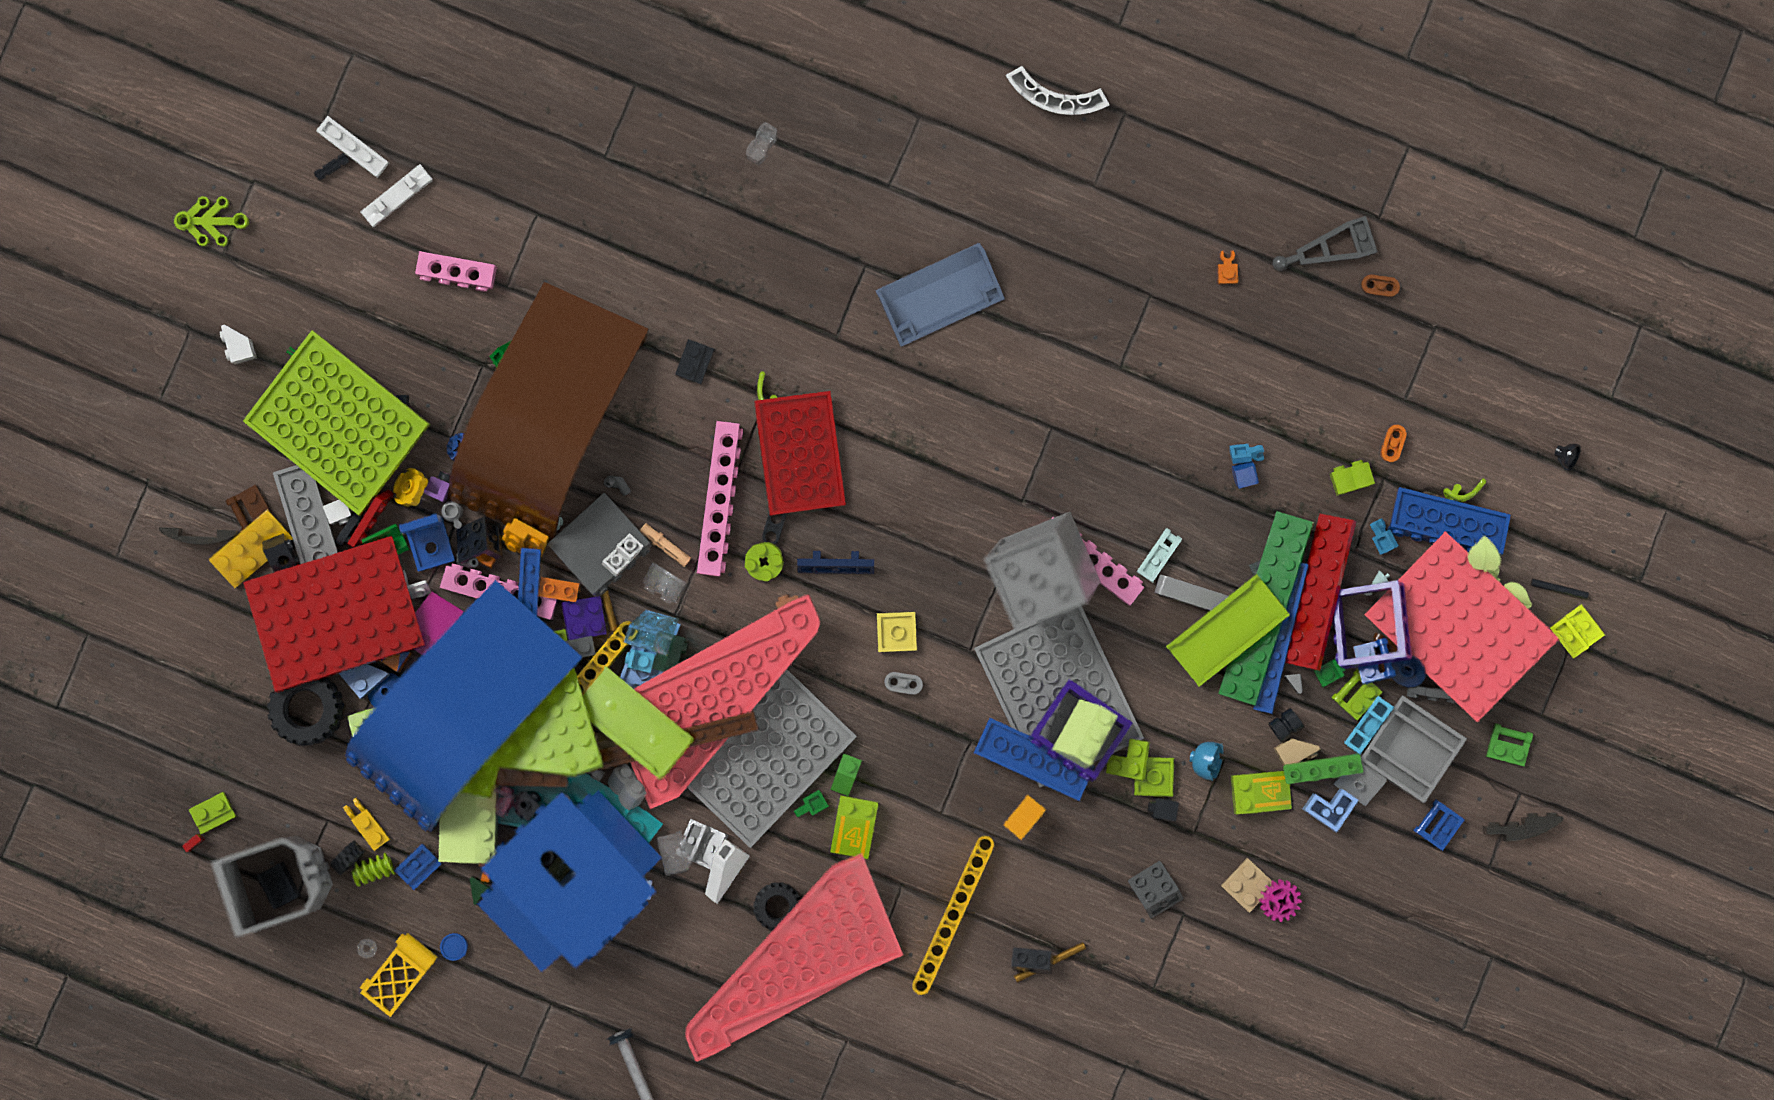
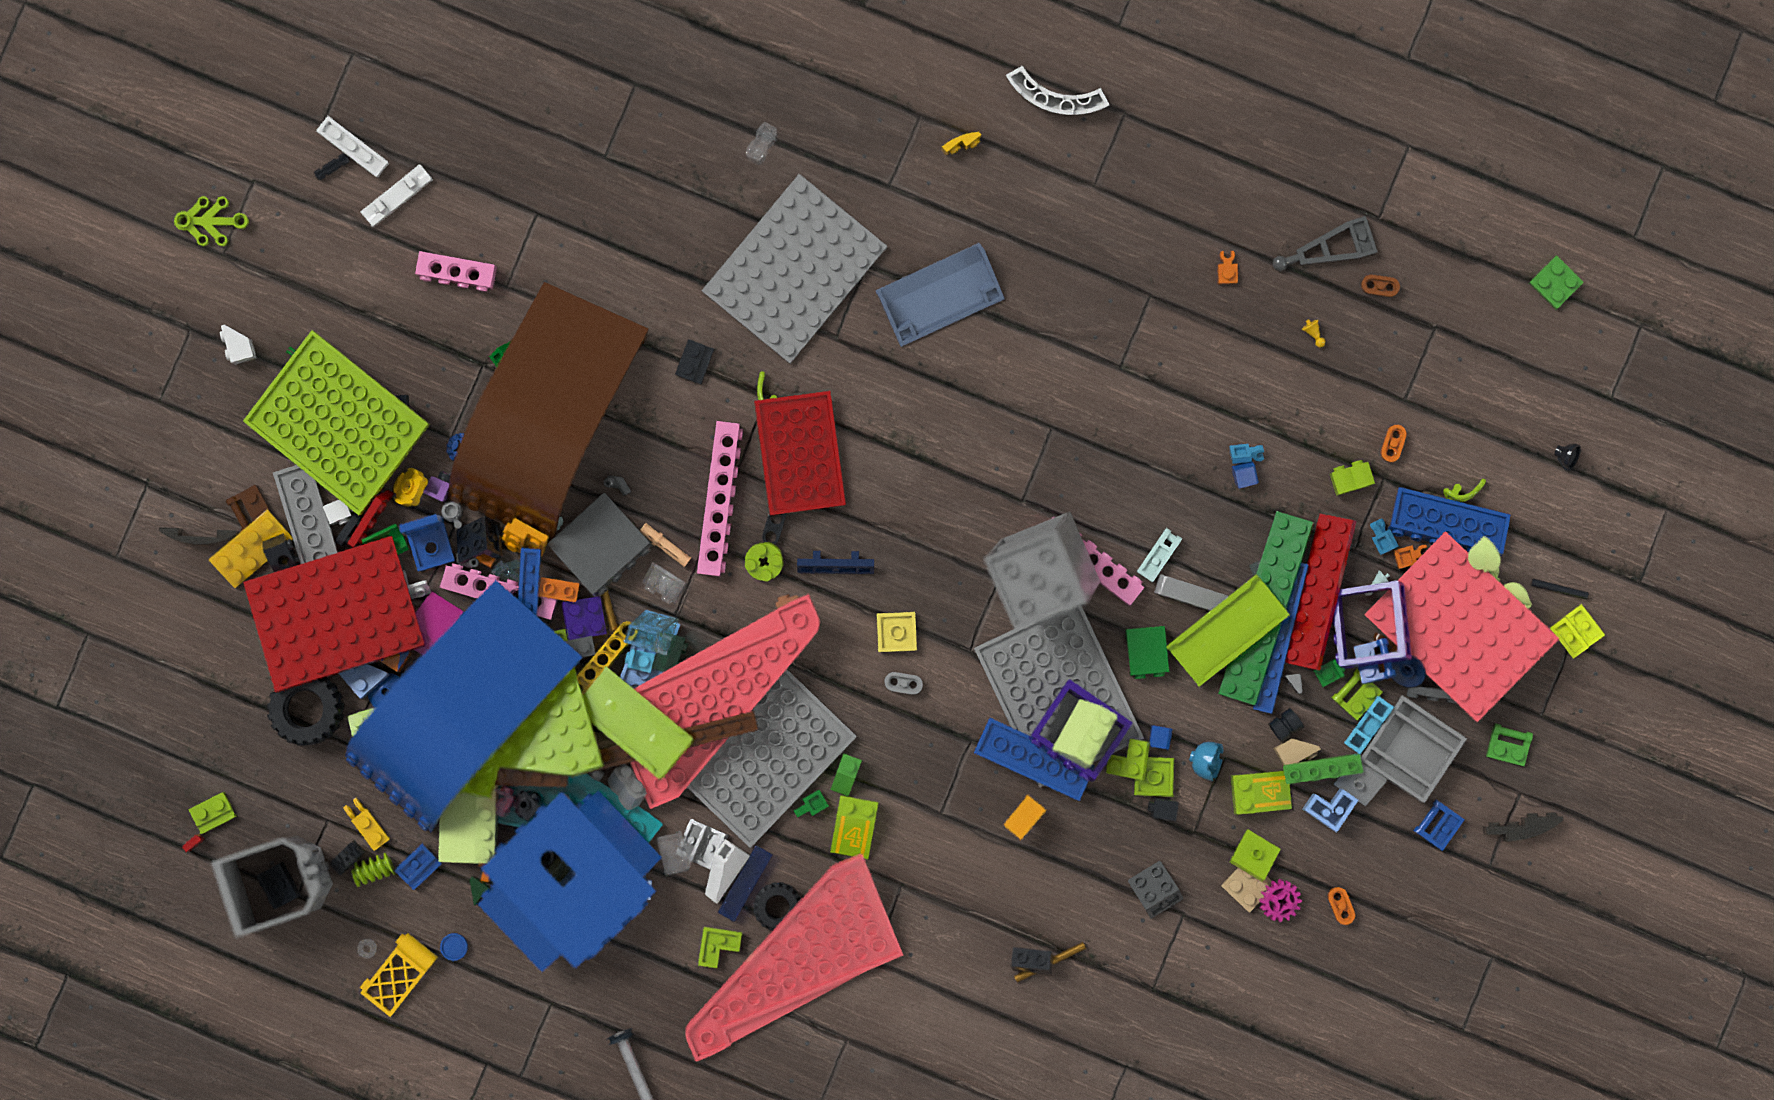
(507, 569): none -> clear light blue piece
(622, 555): white slope -> none
(714, 940): none -> lime plate
(745, 883): none -> clear blue plate
(794, 268): none -> light grey plate
(952, 924): yellow beam -> none
(967, 140): none -> yellow slope
(1147, 651): none -> green panel
(1160, 737): none -> blue piece
(1254, 855): none -> lime plate
(1312, 329): none -> yellow piece
(1341, 905): none -> orange plate
(1407, 556): none -> orange plate
(1556, 282): none -> bright green plate

